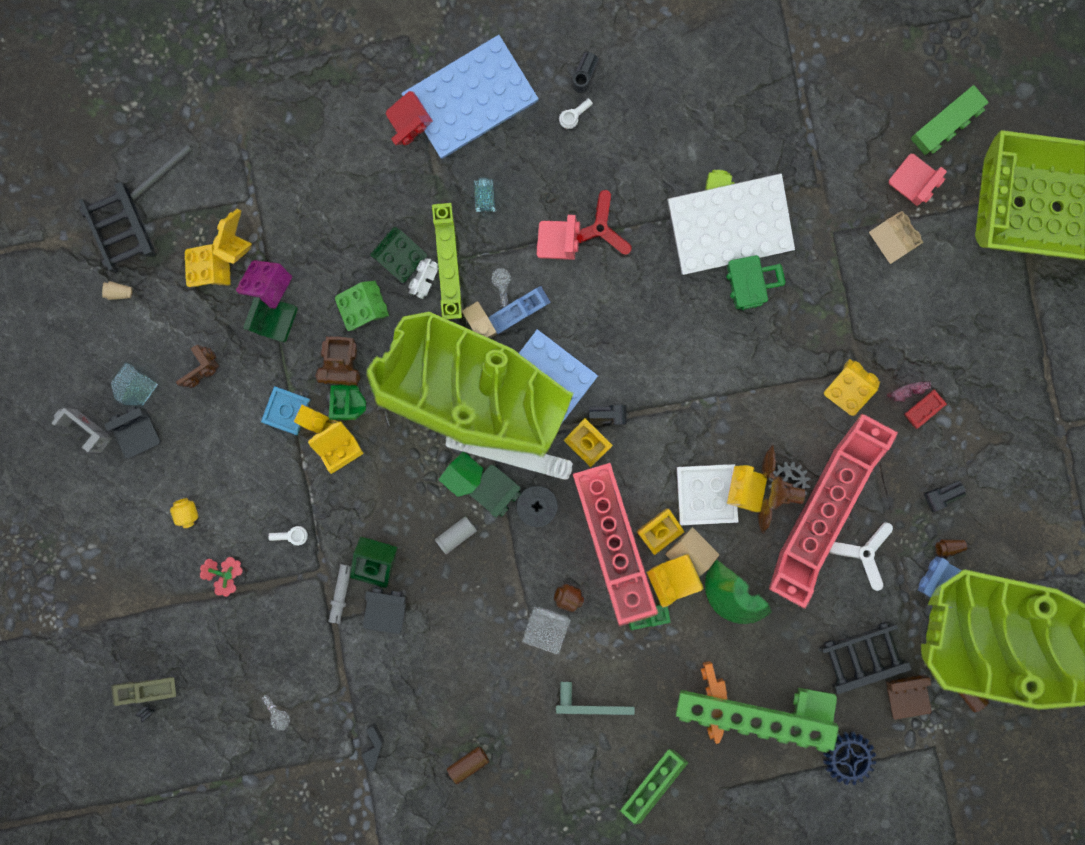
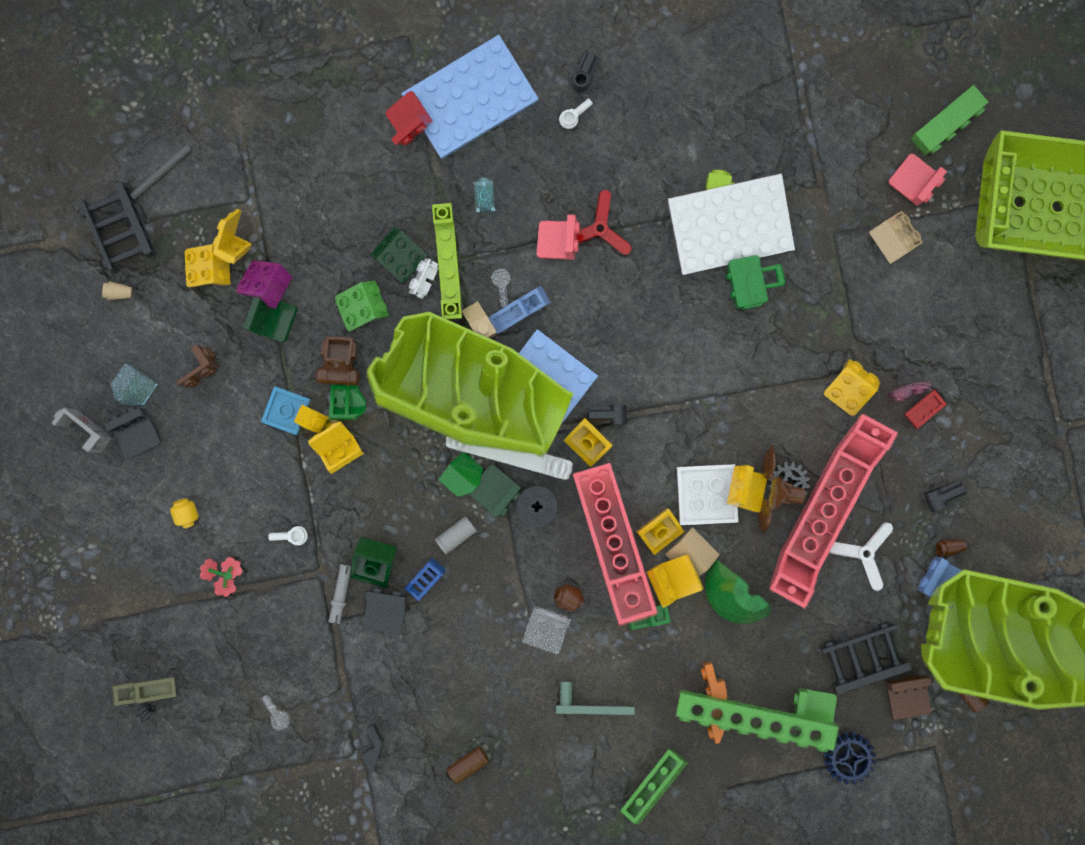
(436, 567): none -> blue slope

